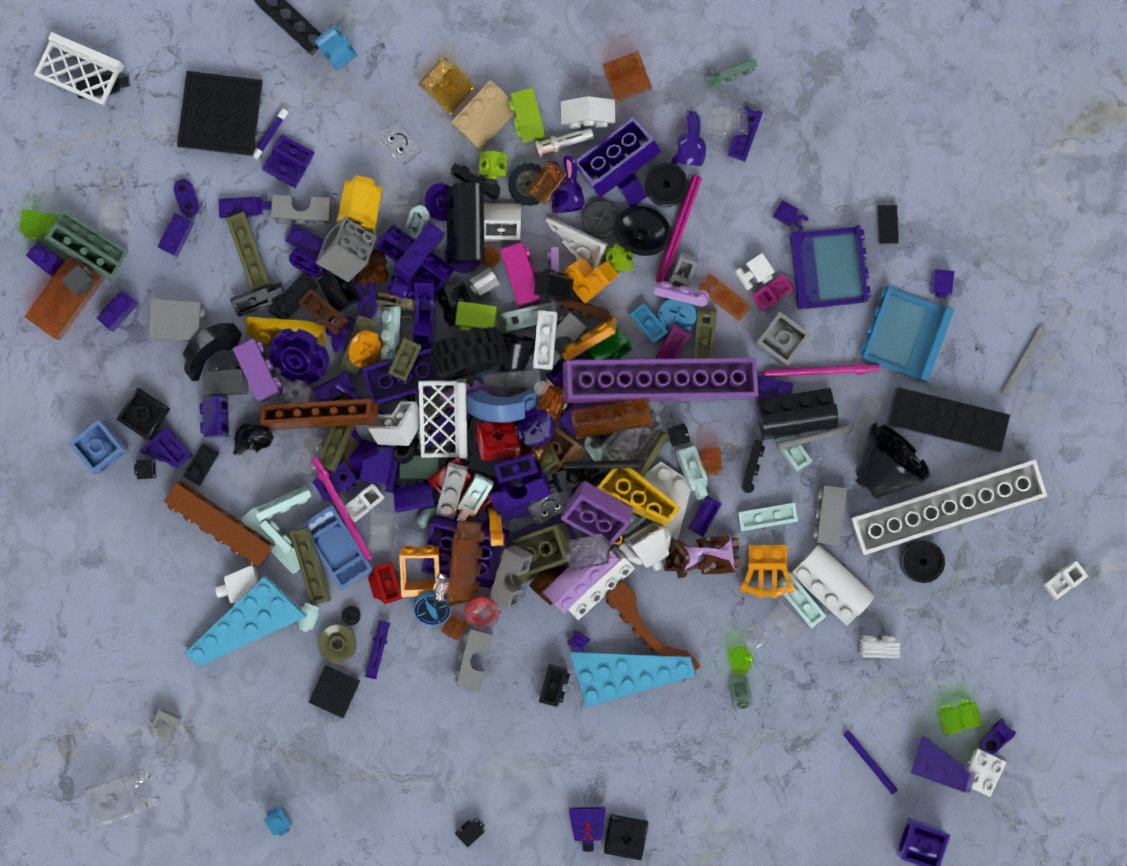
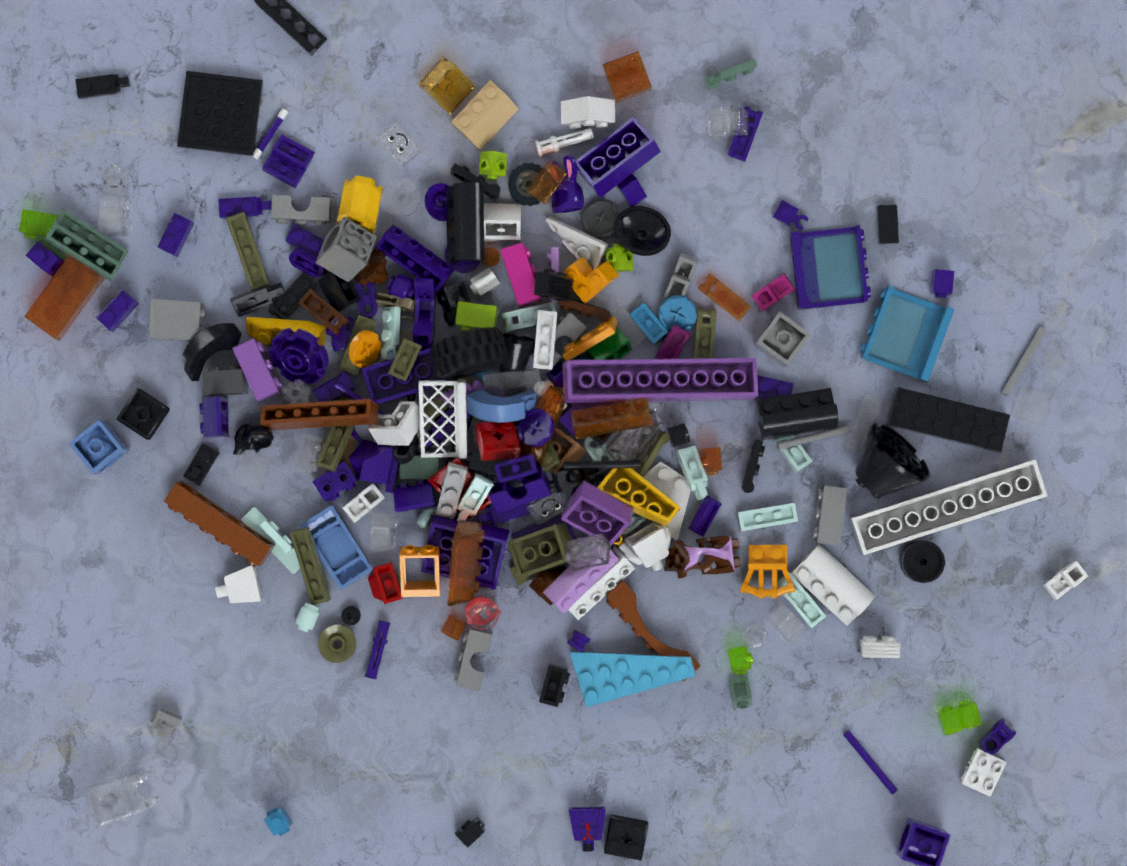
(79, 280): dark grey brick -> none
(83, 53): white fence -> none
(145, 469): black brick -> none
(167, 448): dark purple wing -> none
(186, 197): dark purple plate -> none
(254, 616): medium azure wing -> none
(282, 503): light aqua plate -> none
(324, 475): dark pink bar -> none
(334, 691): black slope -> none
(335, 47): dark azure brick -> none
(416, 221): light aqua plate -> none
(418, 251): dark purple arch -> none
(431, 611): tile -> none
(441, 587): clear plate -> none
(497, 536): light orange hinge -> none
(504, 590): light grey arch -> none
(528, 118): lime brick -> none
(662, 174): black wheel -> none
(678, 228): dark pink axle -> none
(681, 293): lavender plate -> none
(691, 146): dark purple piece -> none
(758, 269): white brick -> none
(859, 369): dark pink bar -> none
(939, 766): dark purple wedge -> none

